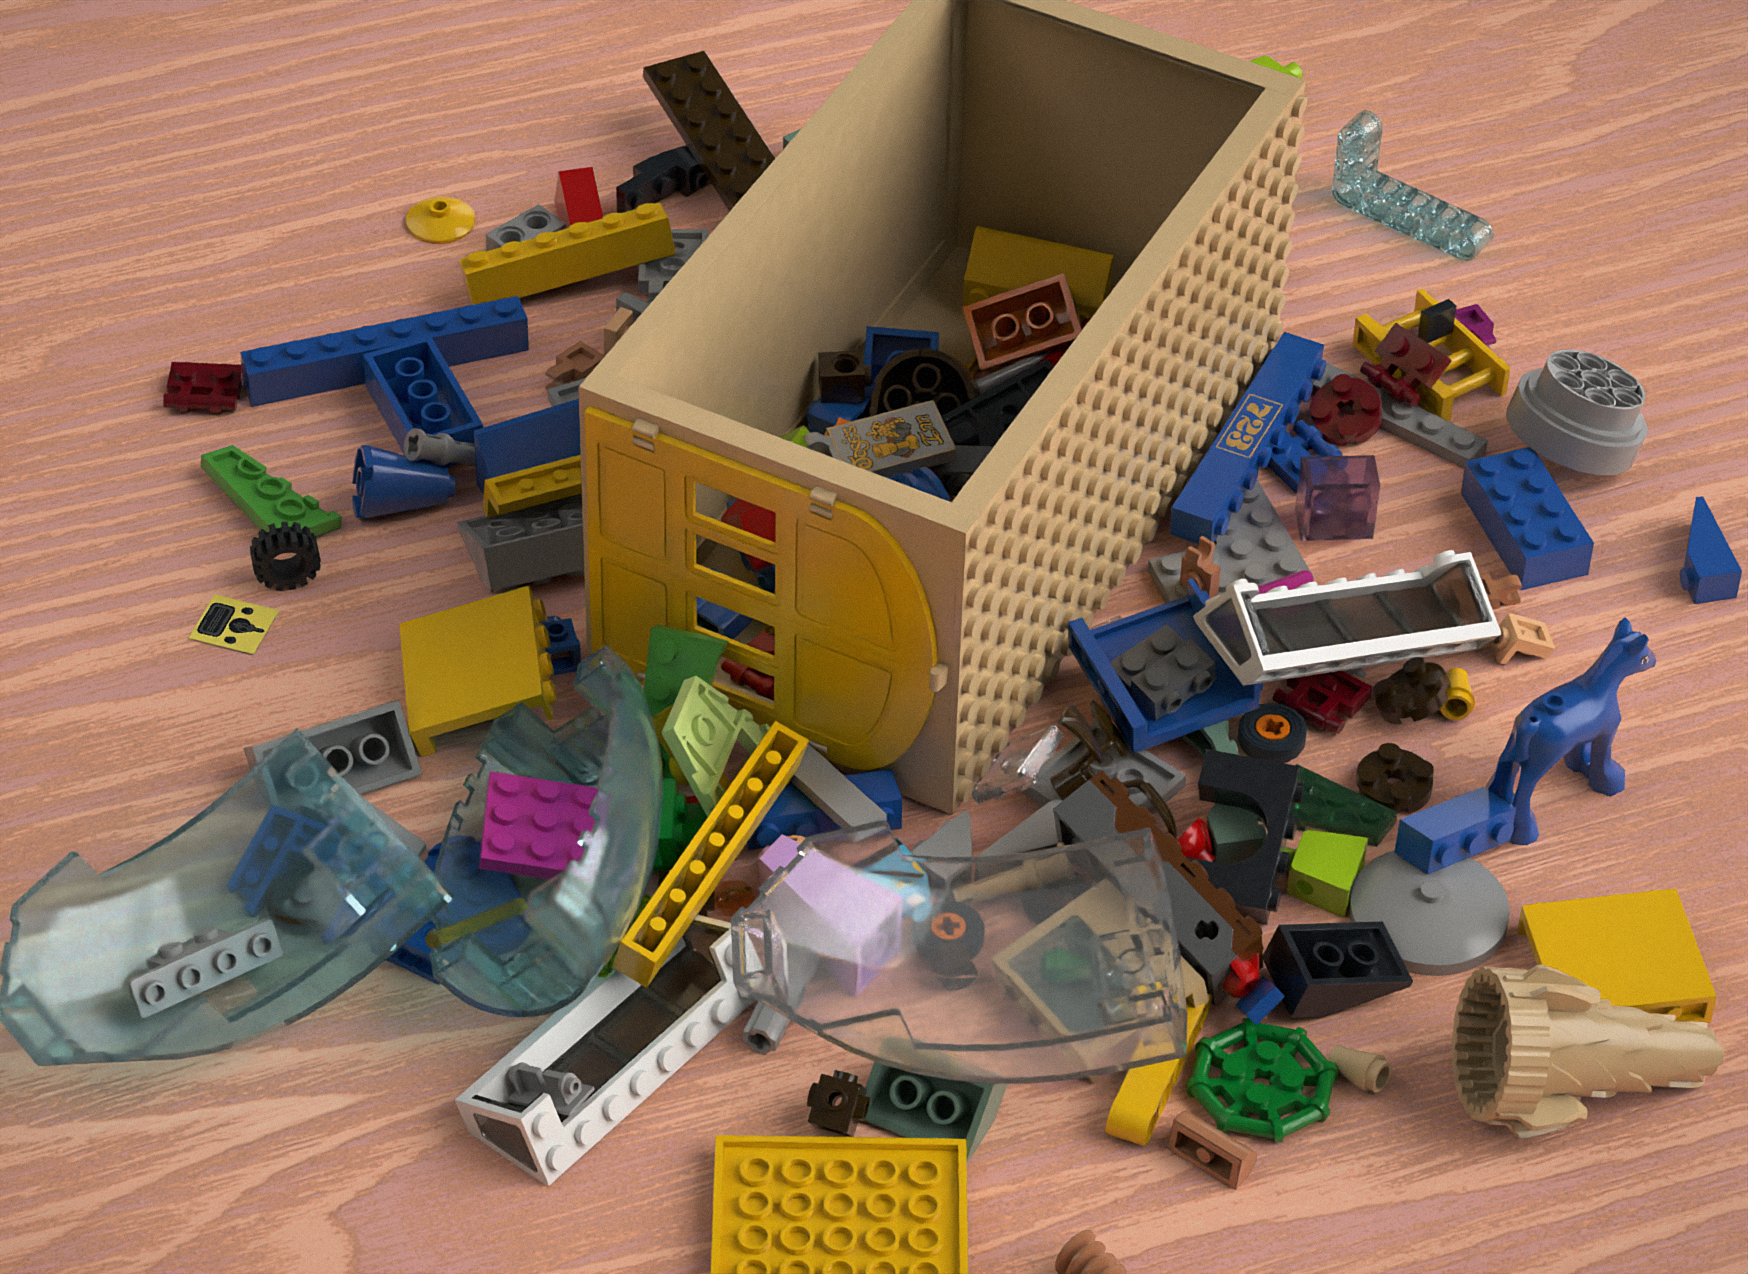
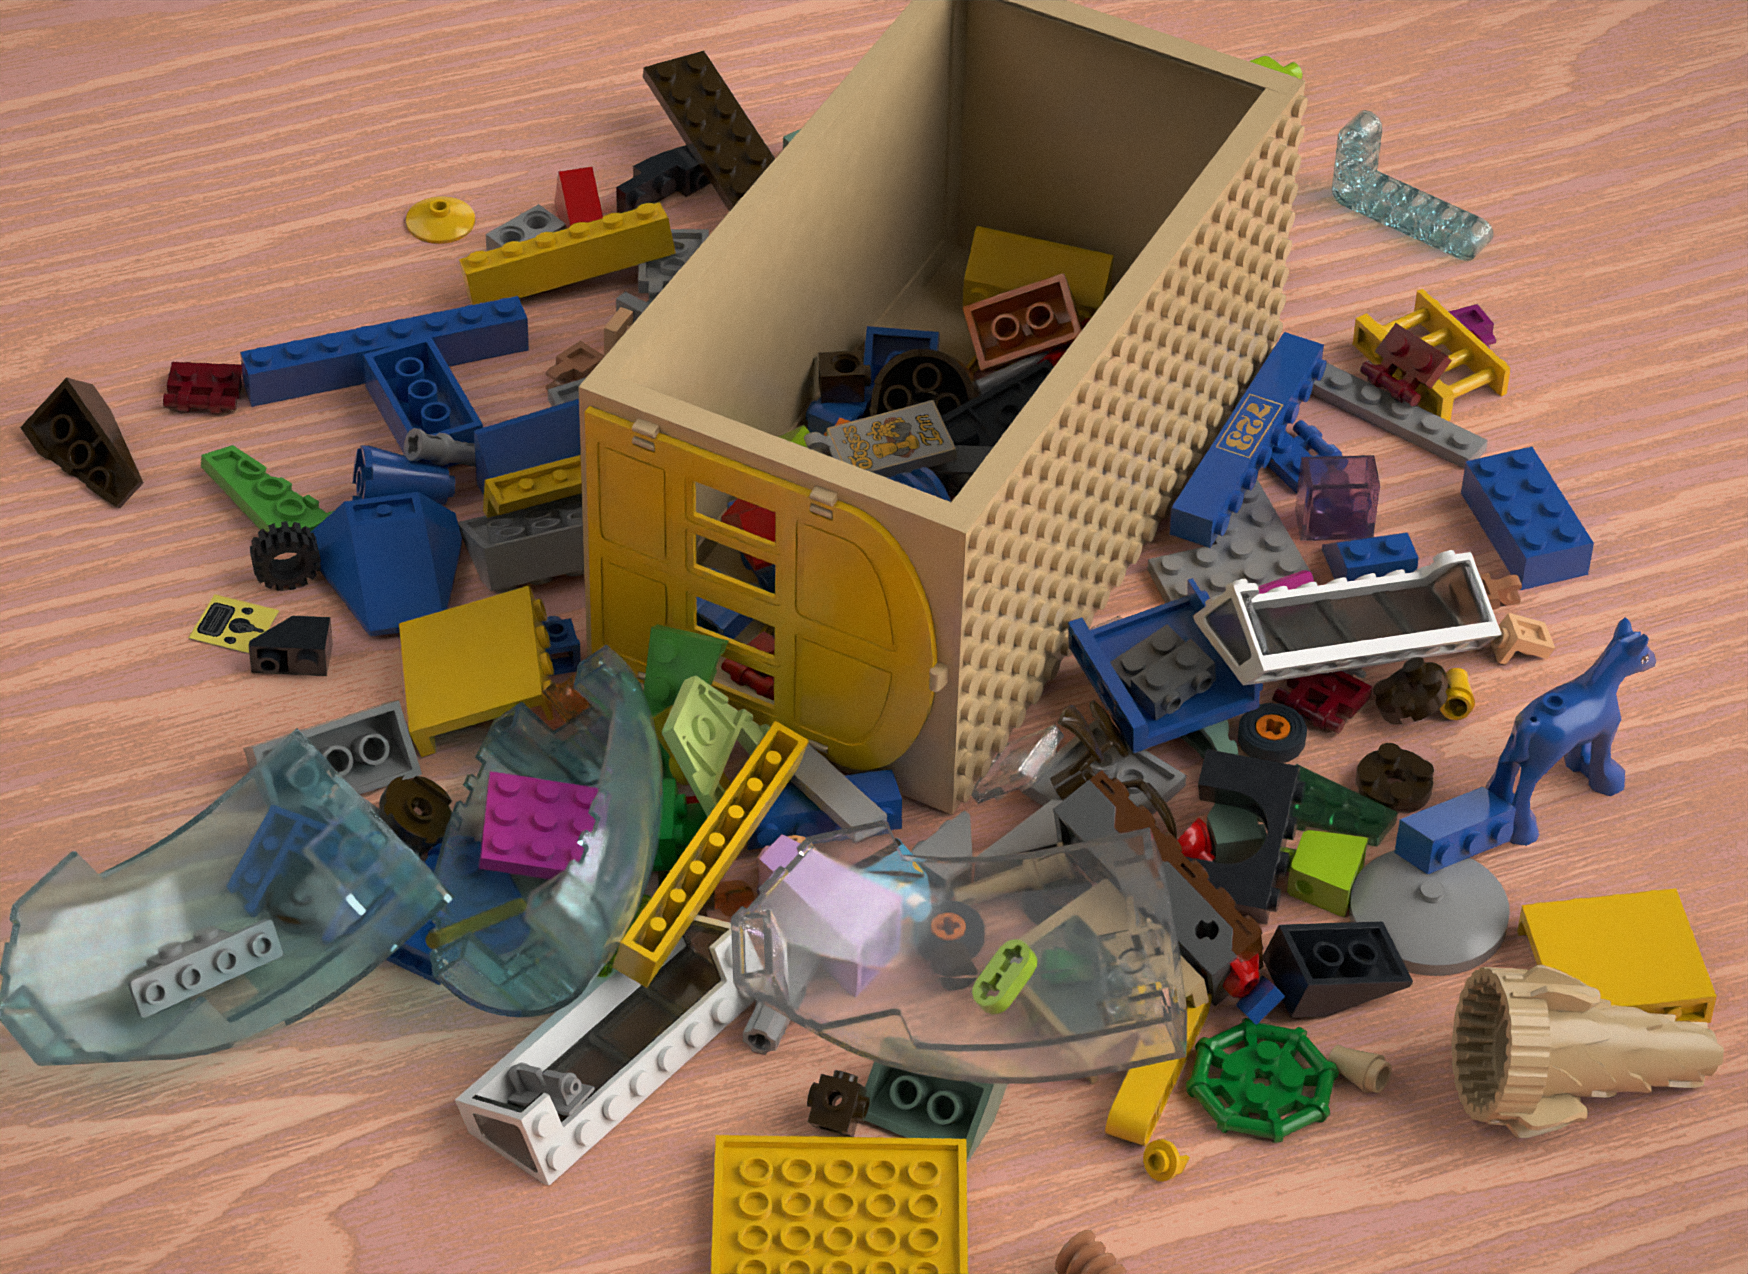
(84, 439): none -> dark brown wedge
(293, 647): none -> black slope
(390, 558): none -> blue wedge
(398, 812): none -> dark brown plate
(566, 699): none -> clear orange slope
(1004, 976): none -> lime beam
(1163, 1160): none -> yellow plate
(1199, 566): nougat plate -> none
(1211, 1149): nougat brick -> none
(1346, 392): dark red plate -> none
(1371, 555): none -> blue slope
(1437, 321): black tile -> none
(1580, 413): light grey wheel -> none
(1709, 564): blue slope -> none

